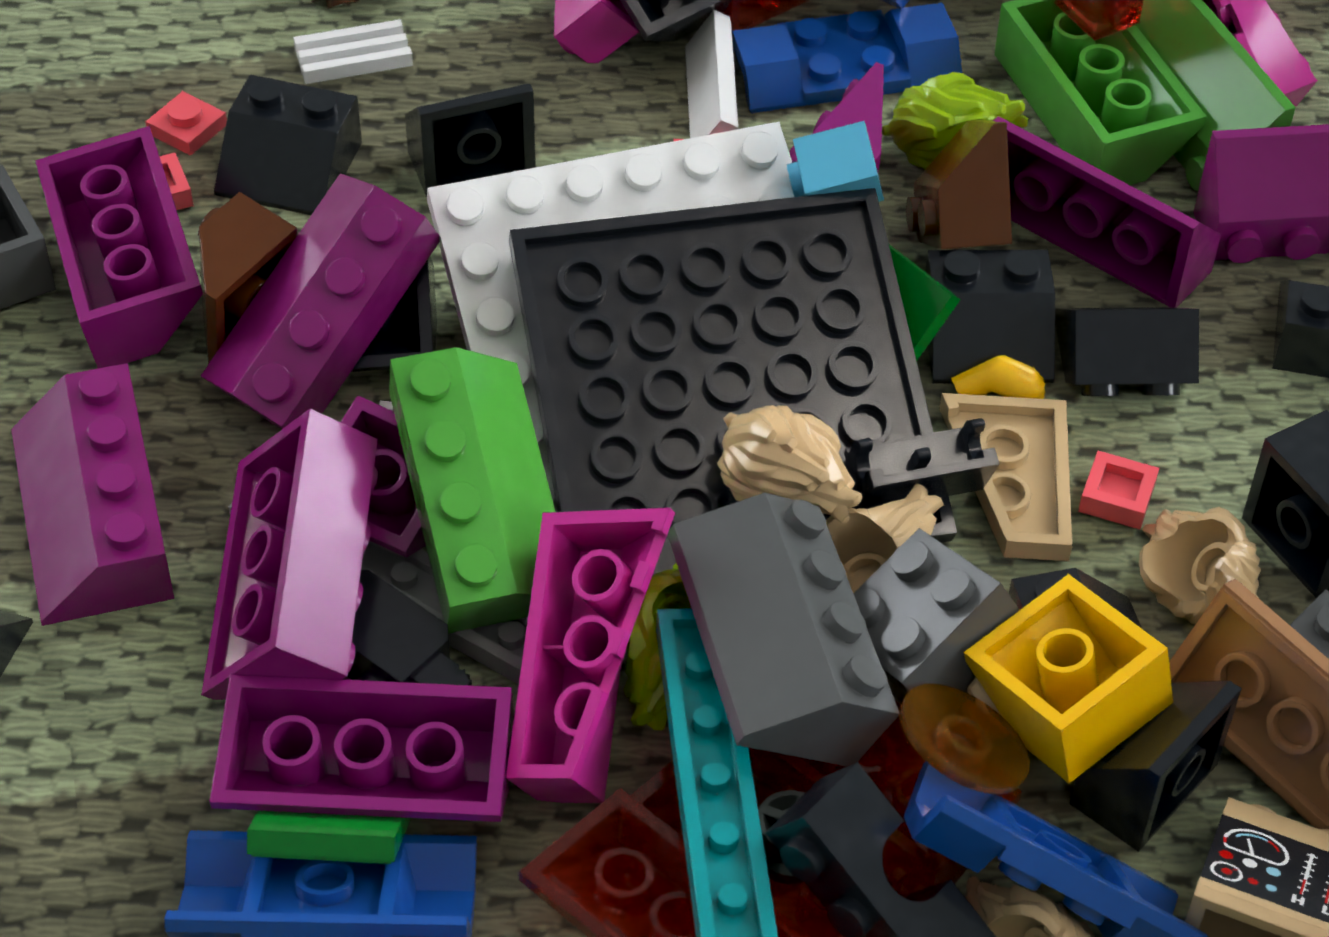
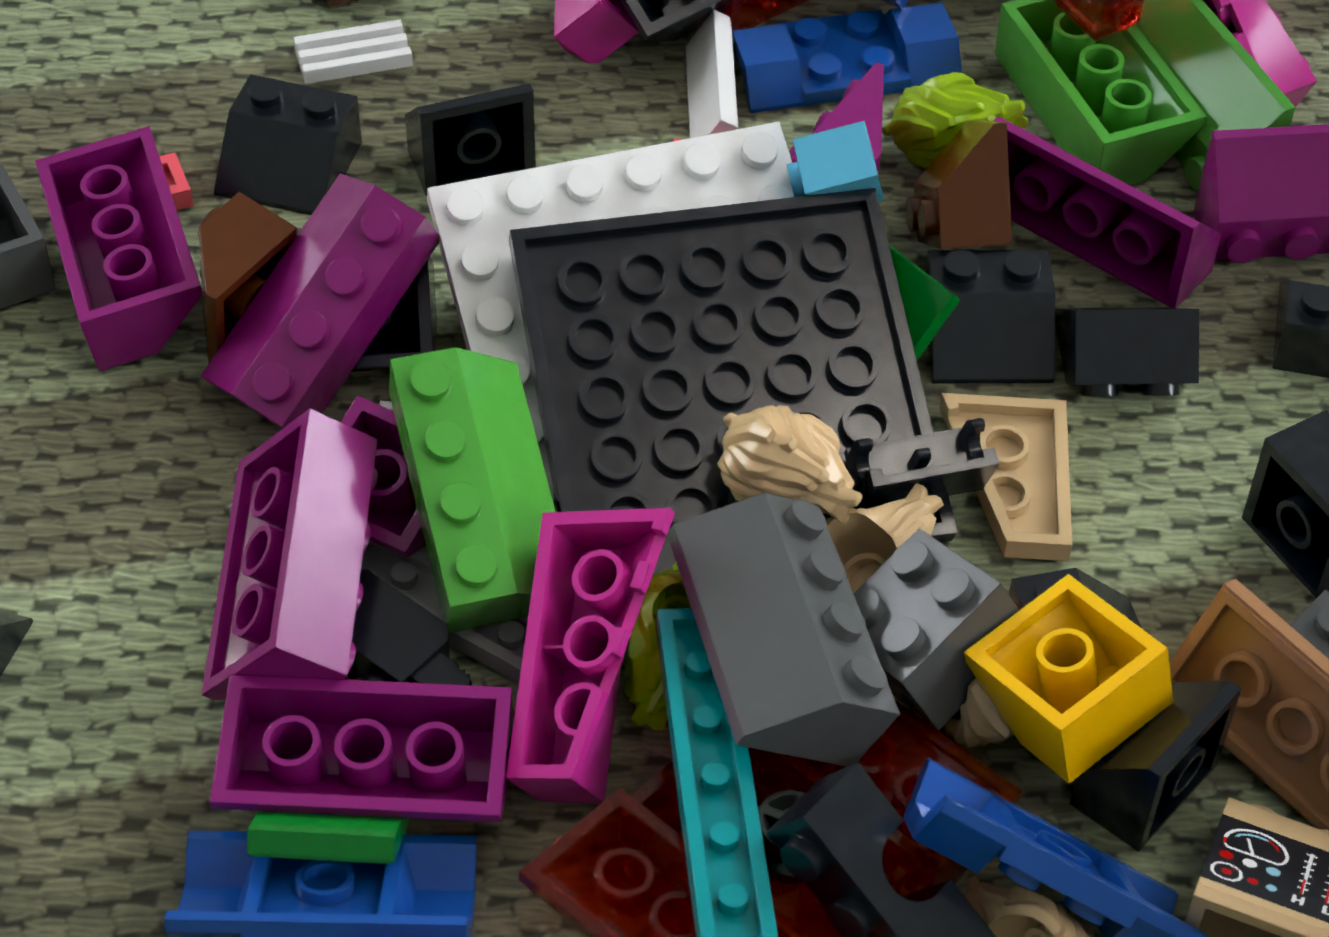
(90, 499): magenta slope -> none
(186, 123): coral plate -> none
(964, 739): clear orange dish -> none
(1002, 376): yellow arm -> none
(1118, 490): coral plate -> none
(1194, 557): tan hair -> none

